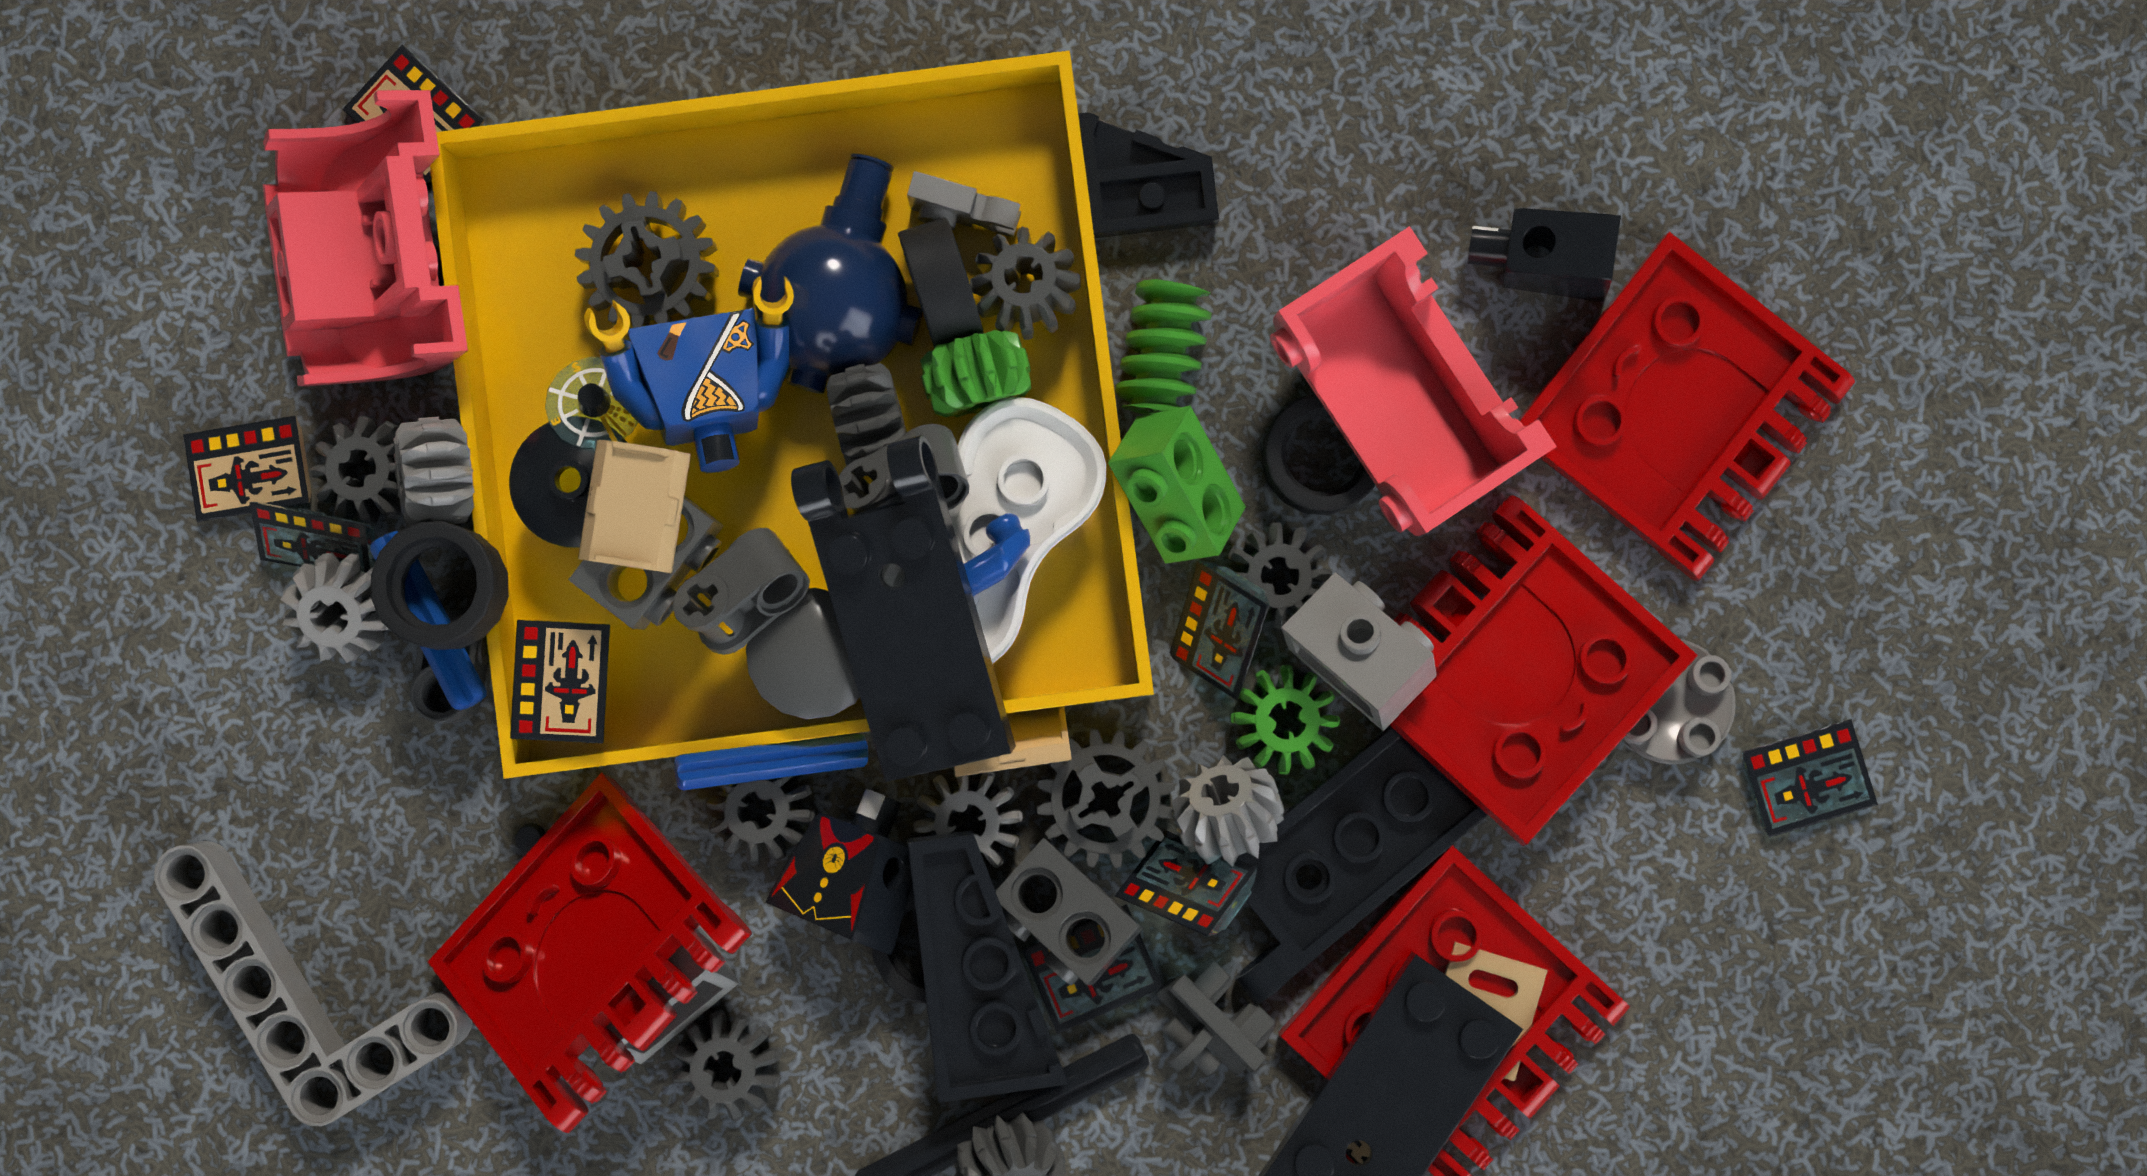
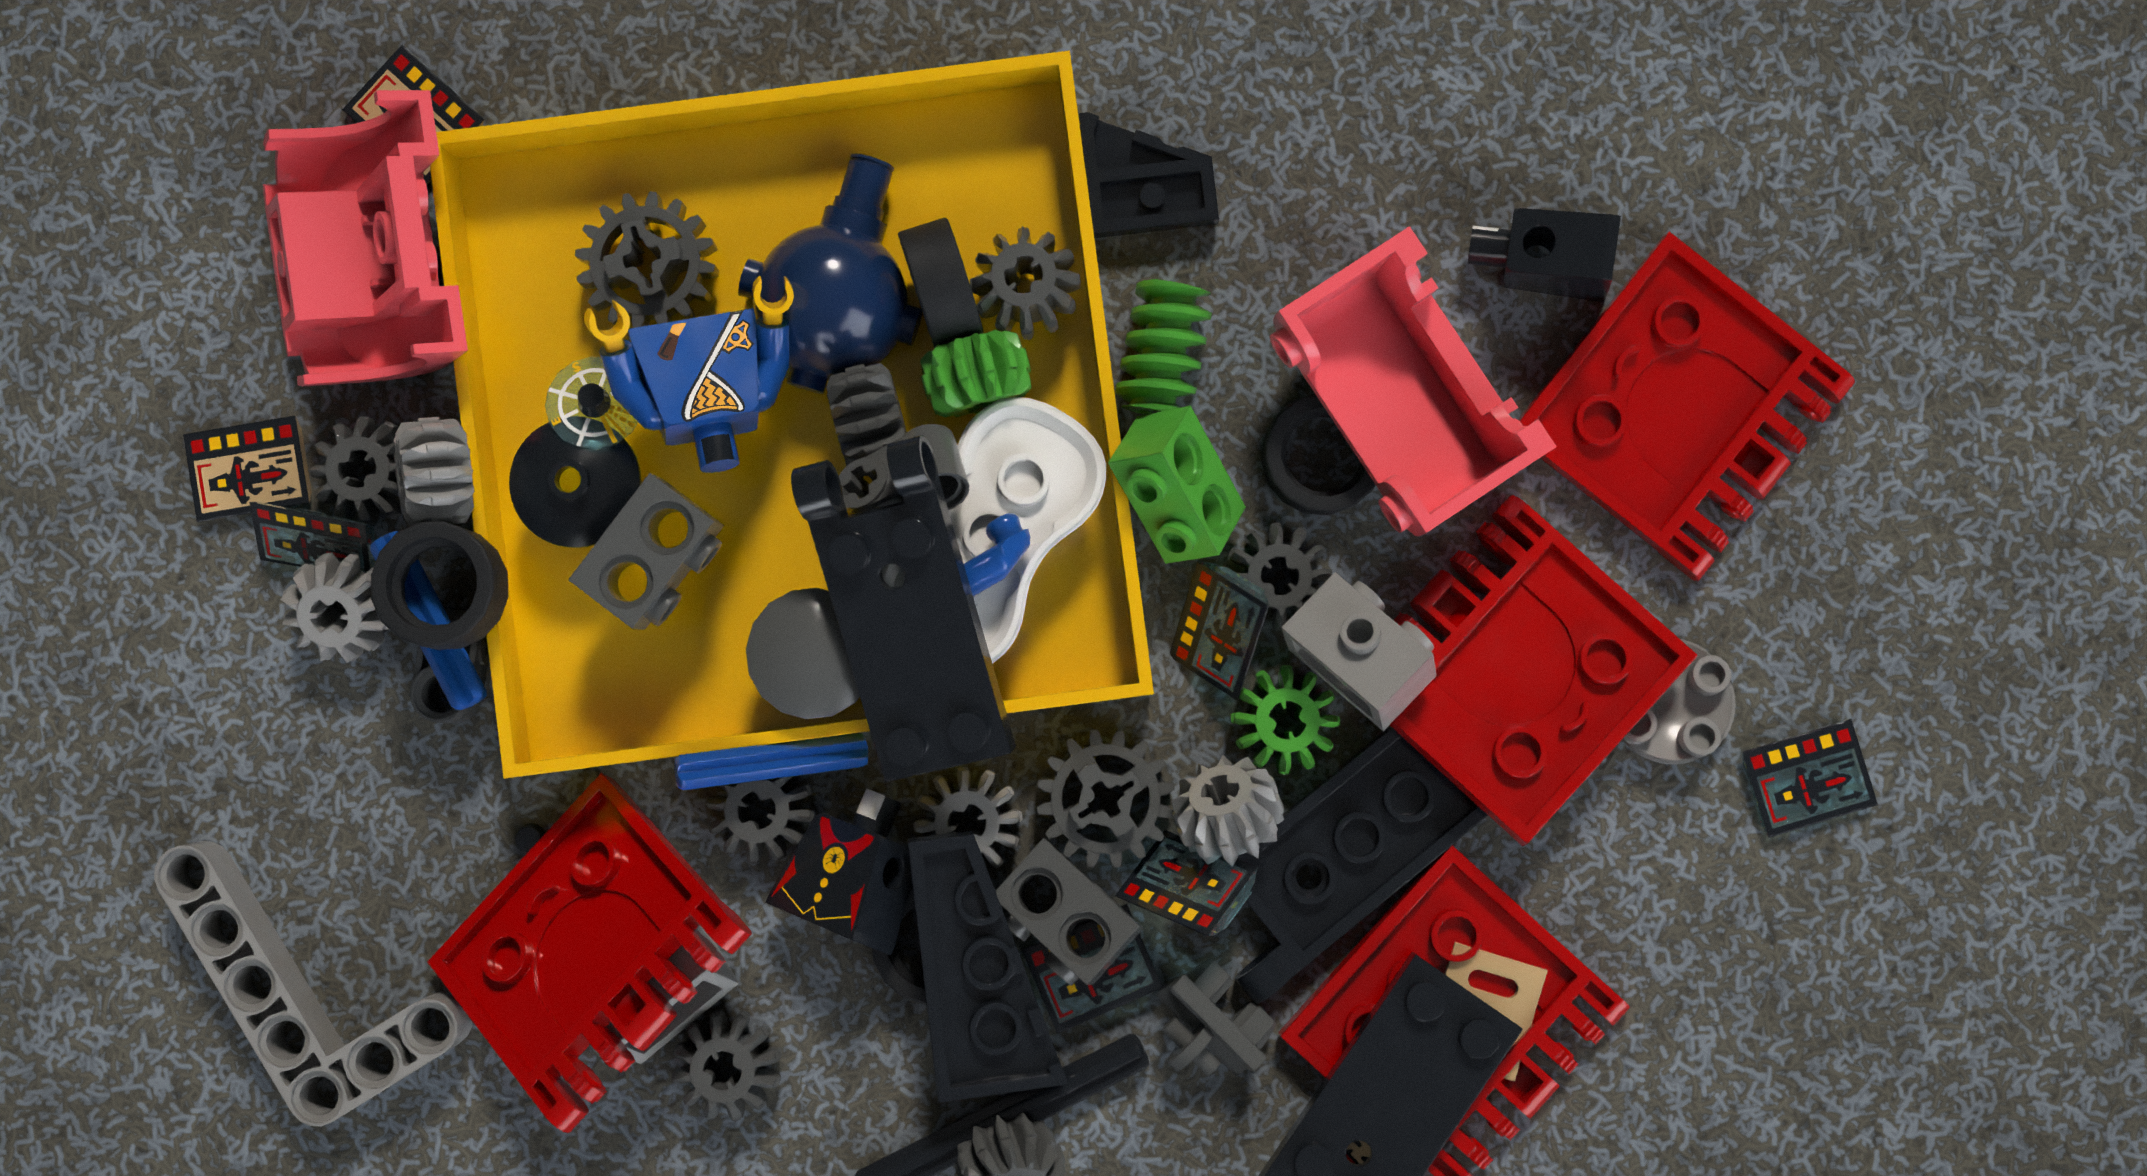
(560, 681): piece -> none
(634, 506): tan piece -> none
(747, 591): dark grey piece -> none
(961, 204): light grey plate -> none
(1039, 739): tan piece -> none

